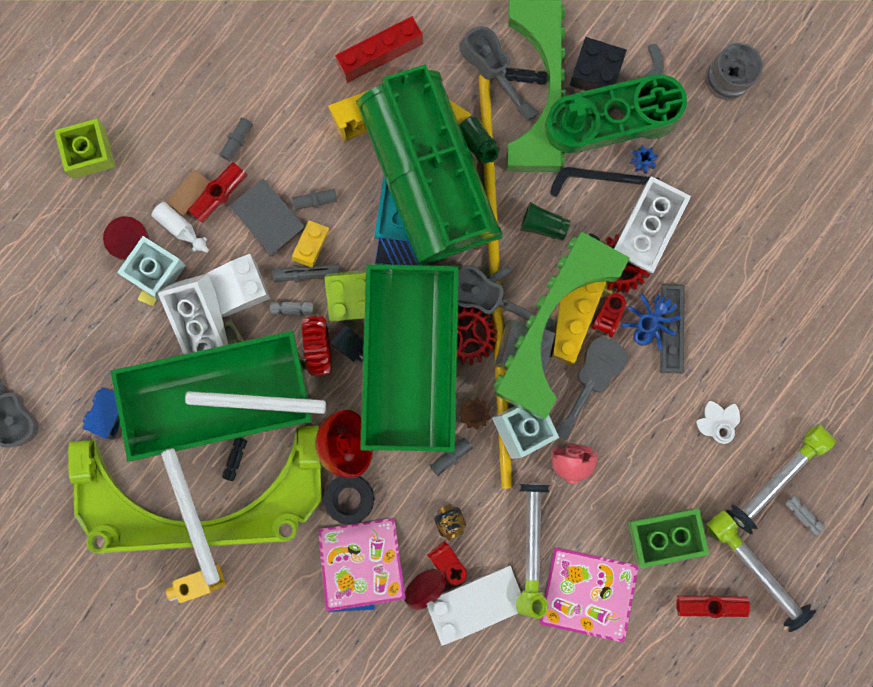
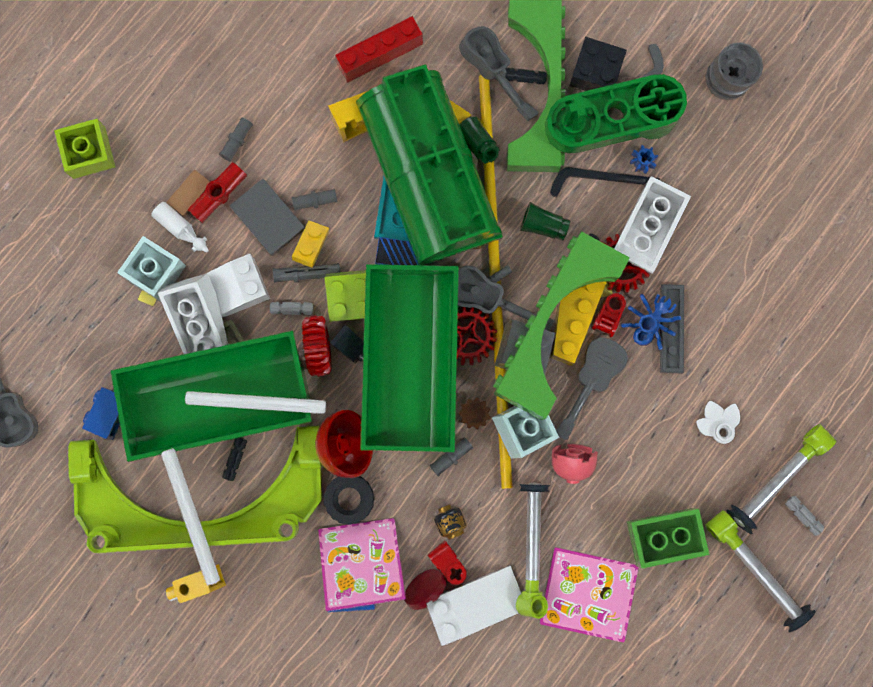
(122, 236): dark red tile -> none
(726, 606): red piece -> none

